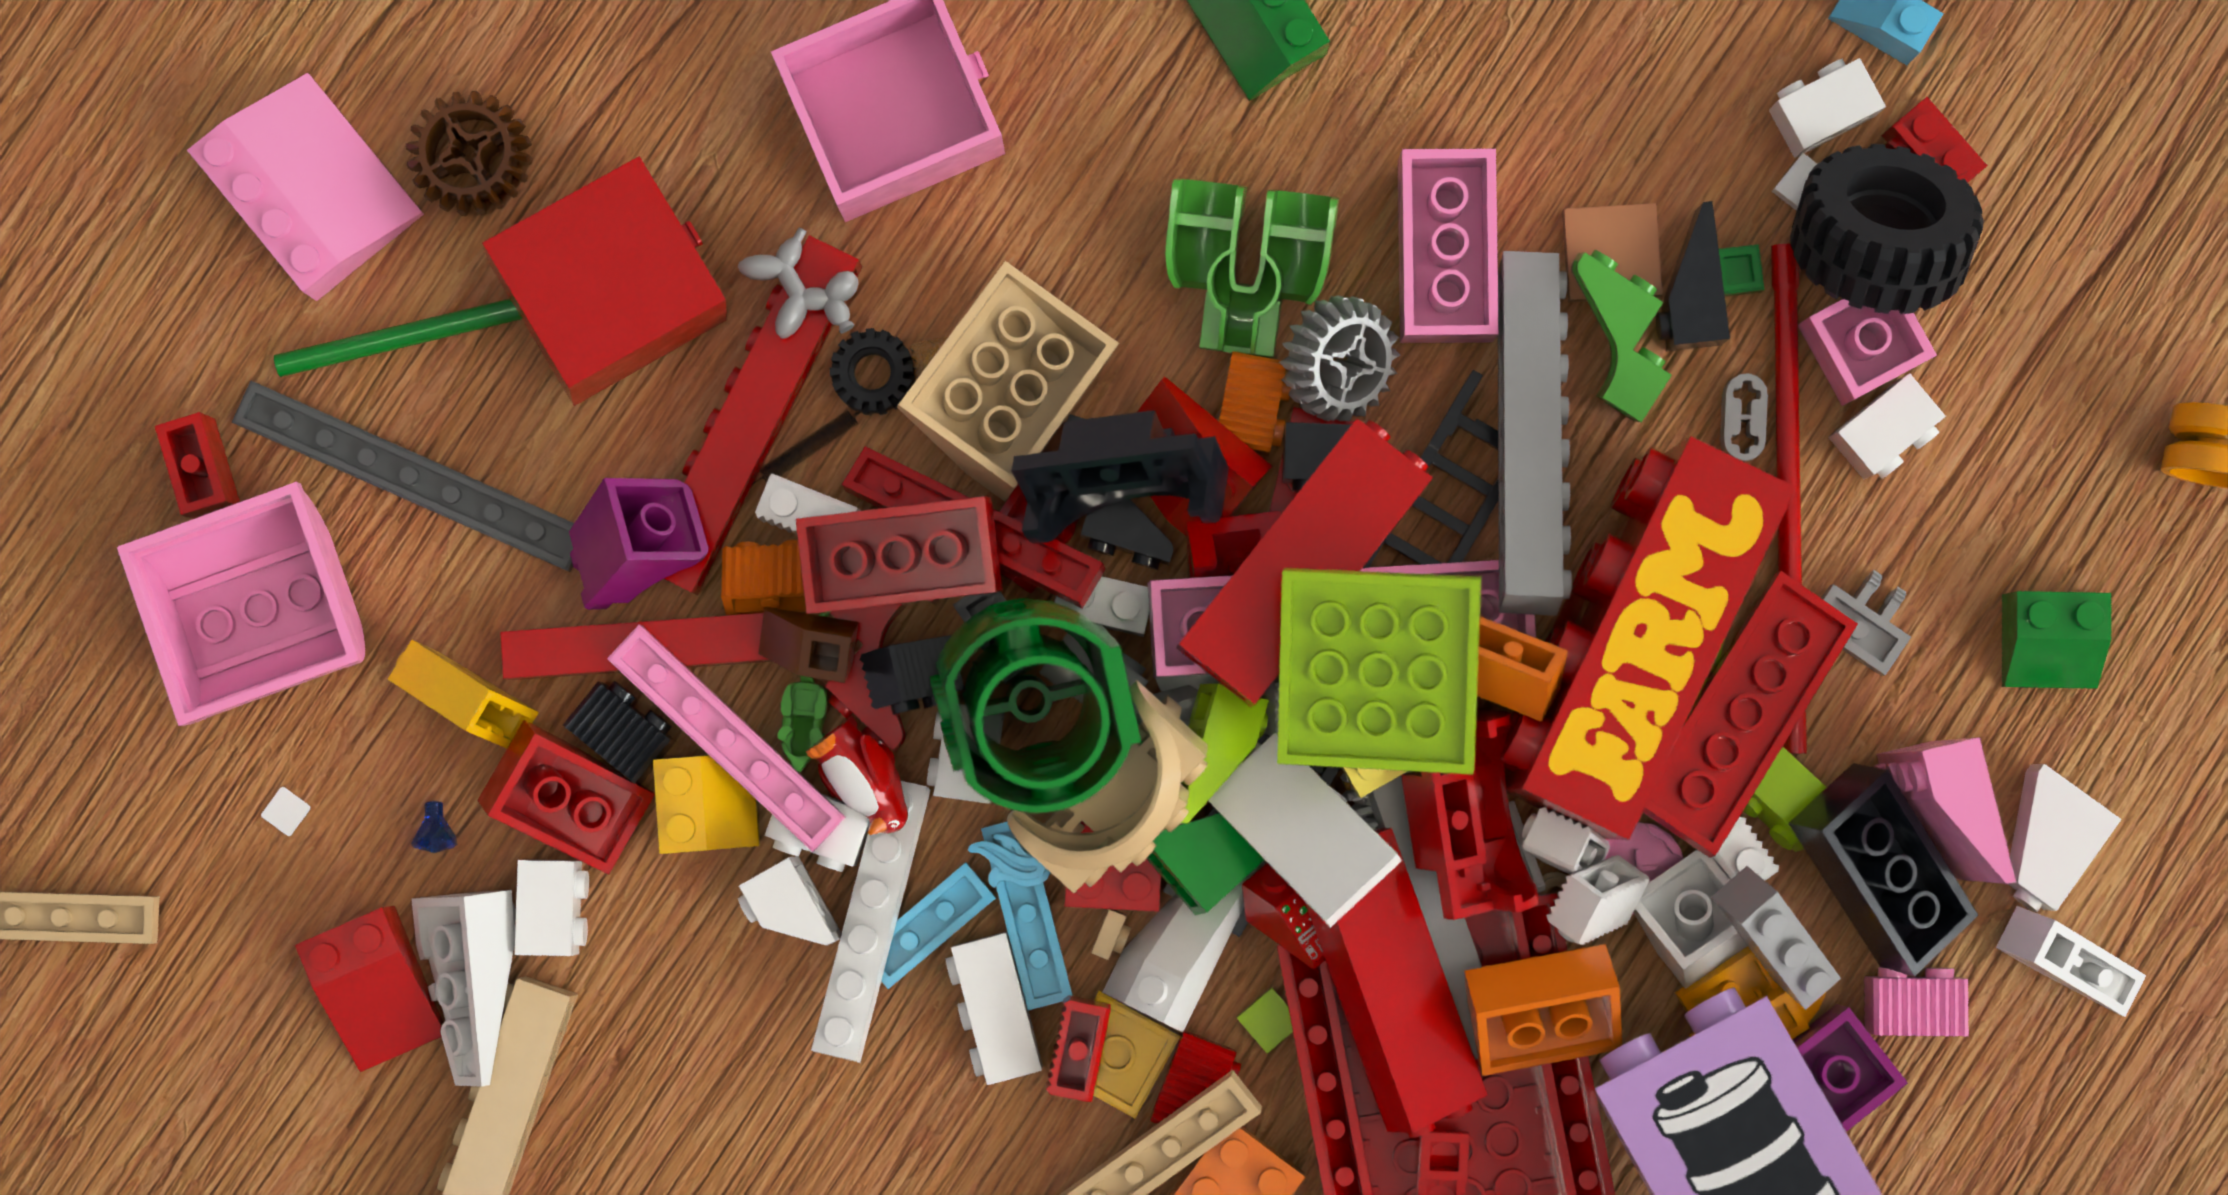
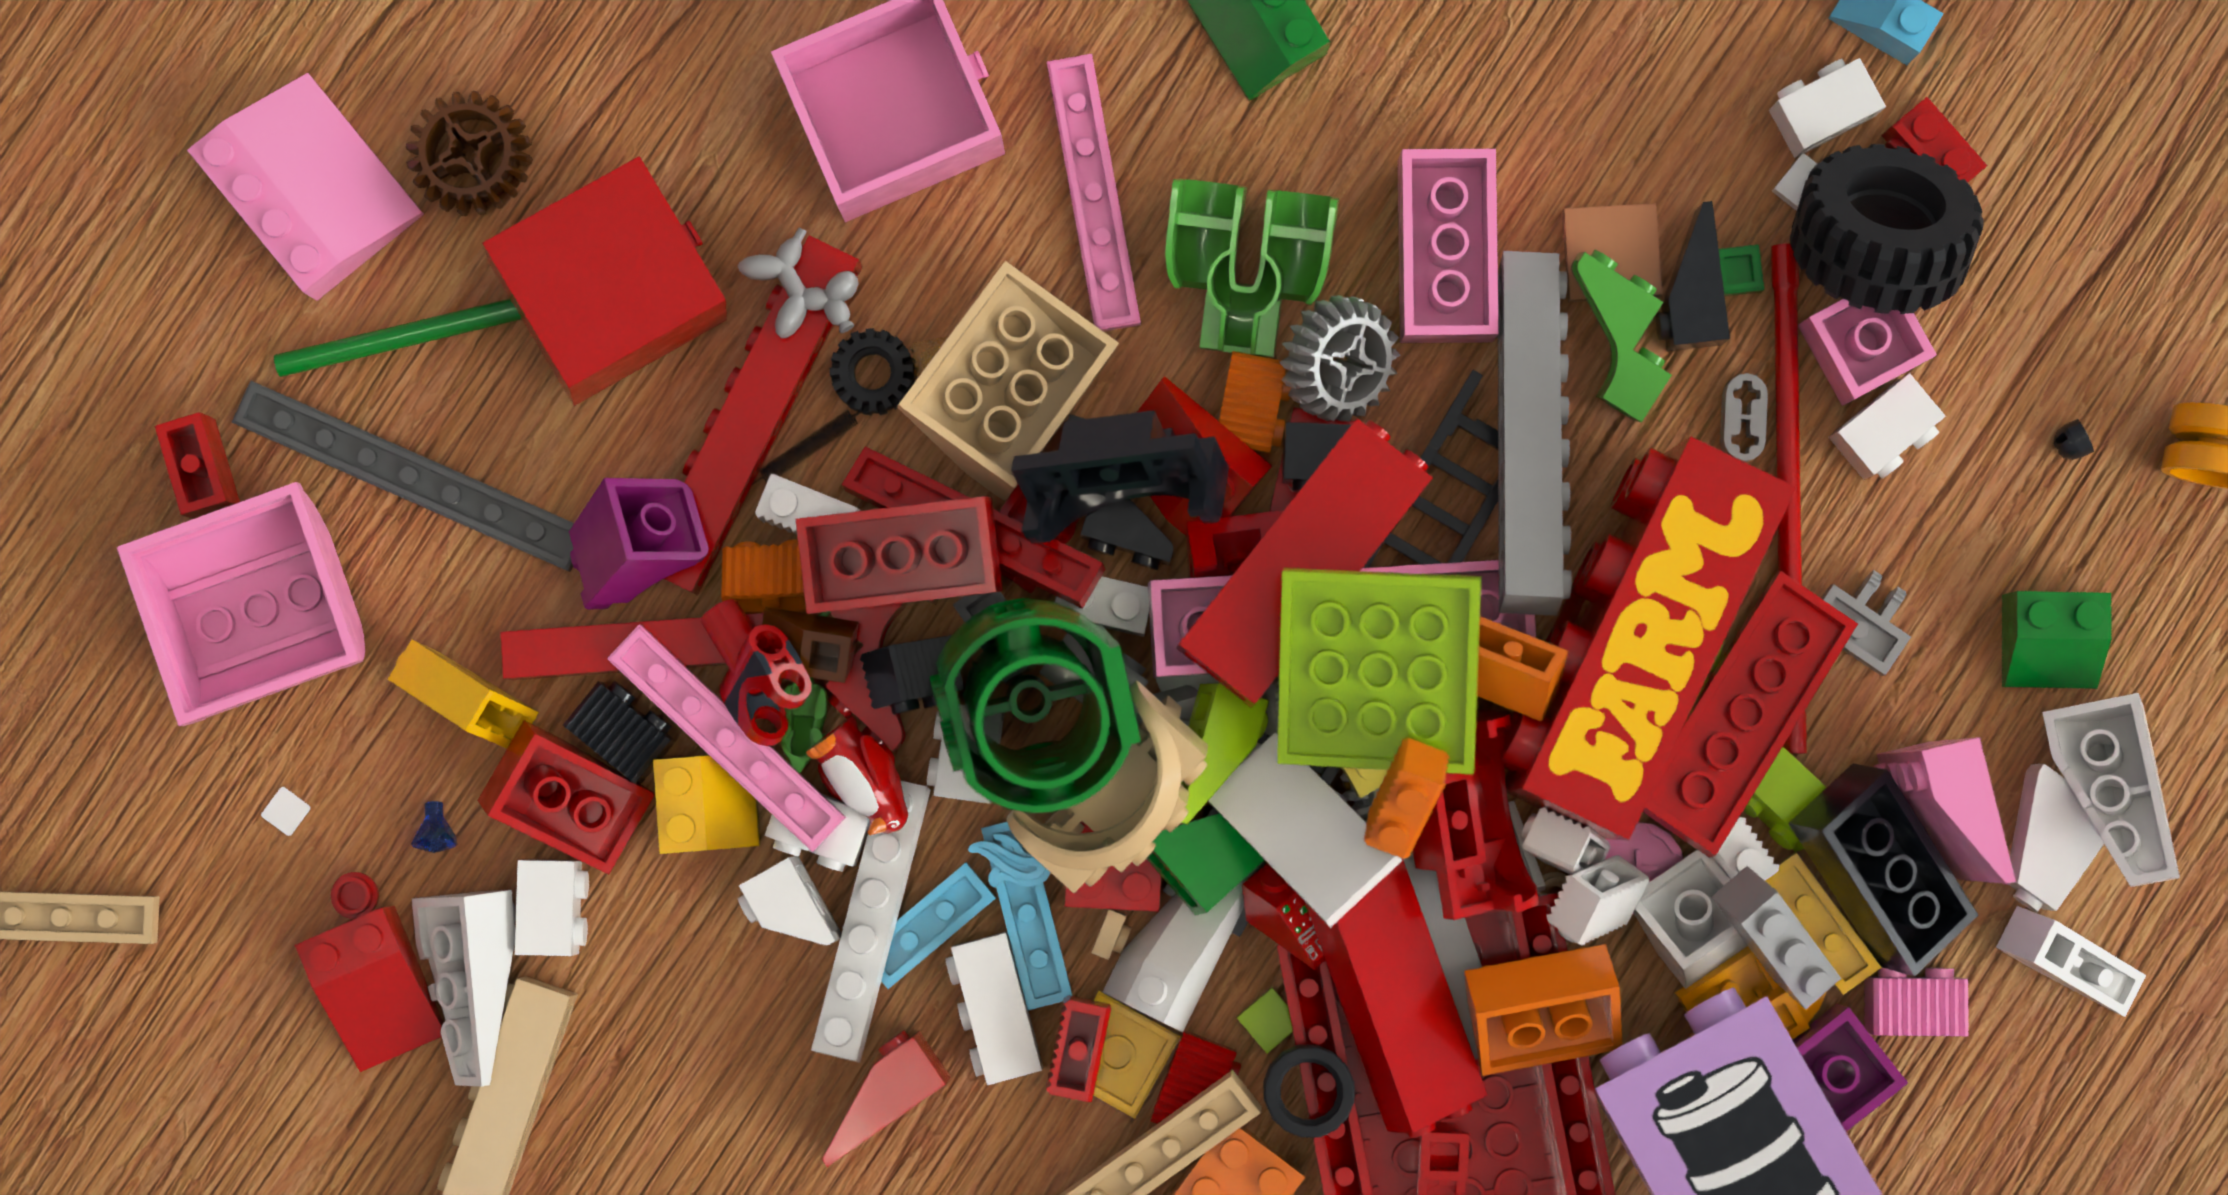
(354, 895): none -> red plate
(757, 665): none -> red connector
(894, 1085): none -> slope
(1093, 193): none -> bright pink tile
(1309, 1127): none -> black tyre
(1406, 798): none -> orange brick
(1824, 923): none -> yellow plate
(2072, 441): none -> black hinge
(2115, 777): none -> white wedge

